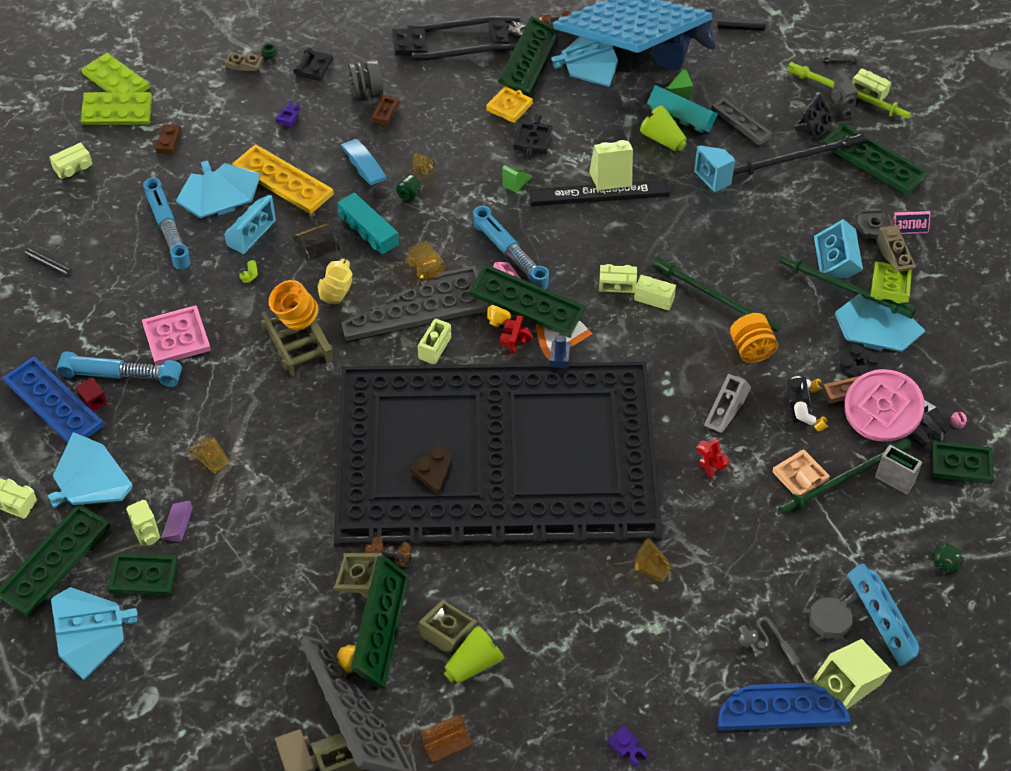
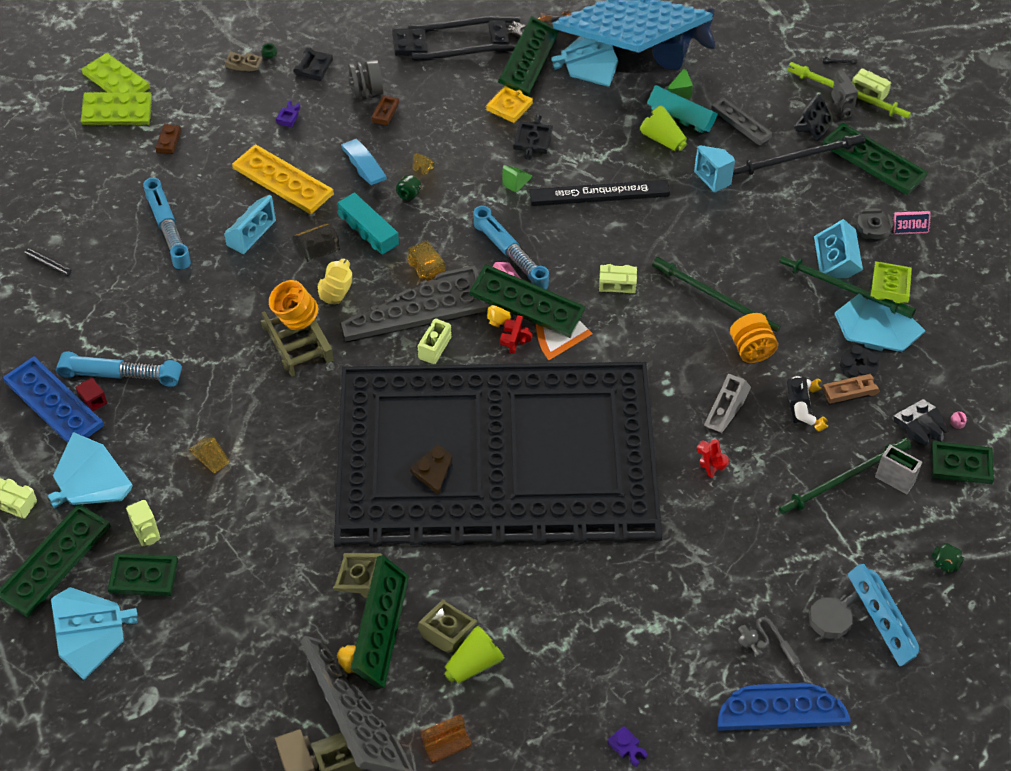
(71, 161): yellowish green brick -> none
(176, 335): bright pink plate -> none
(177, 521): medium lavender slope -> none
(218, 190): medium azure panel -> none
(252, 272): lime arm -> none
(402, 558): clear orange piece -> none
(560, 353): dark blue tile -> none
(612, 165): yellowish green slope -> none
(652, 561): clear yellow slope -> none
(654, 292): yellowish green brick -> none
(736, 24): black bar -> none
(800, 473): light nougat plate -> none
(851, 673): yellowish green slope -> none
(884, 405): bright pink plate -> none
(894, 248): dark tan slope -> none

